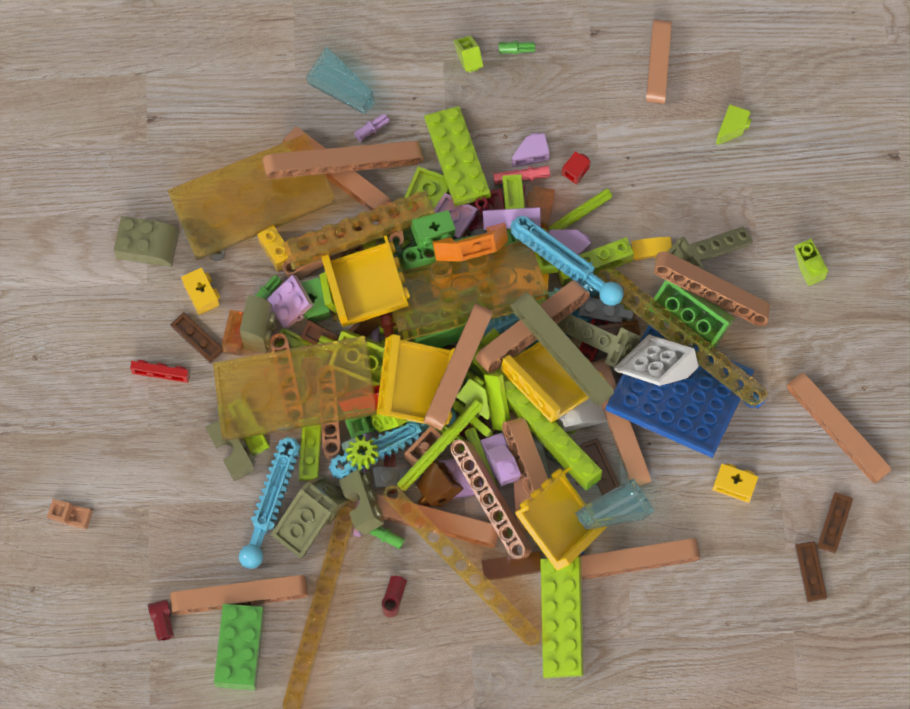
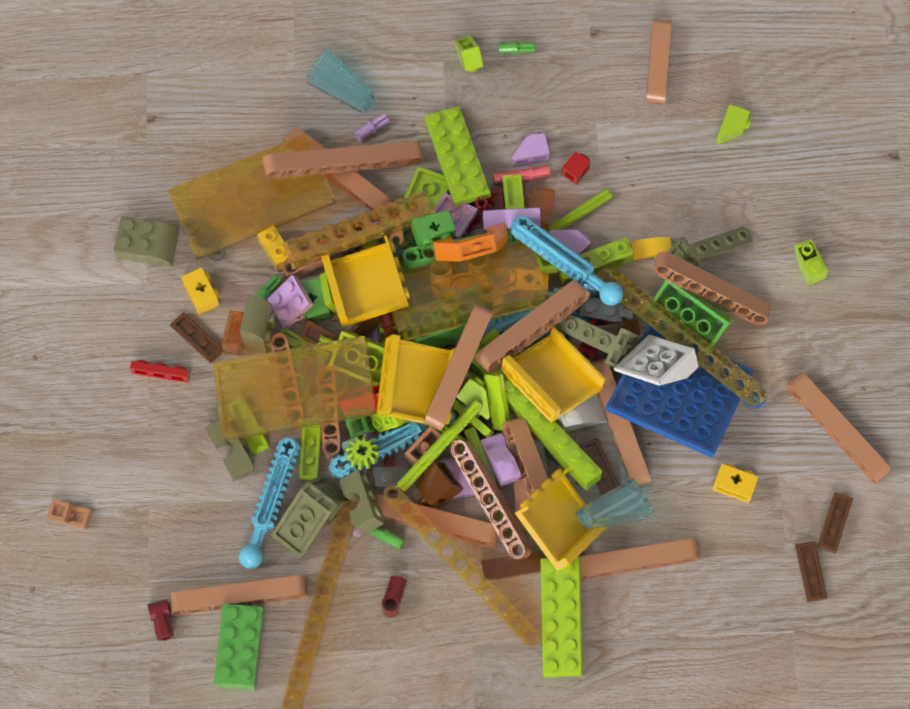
(562, 349): olive beam -> none

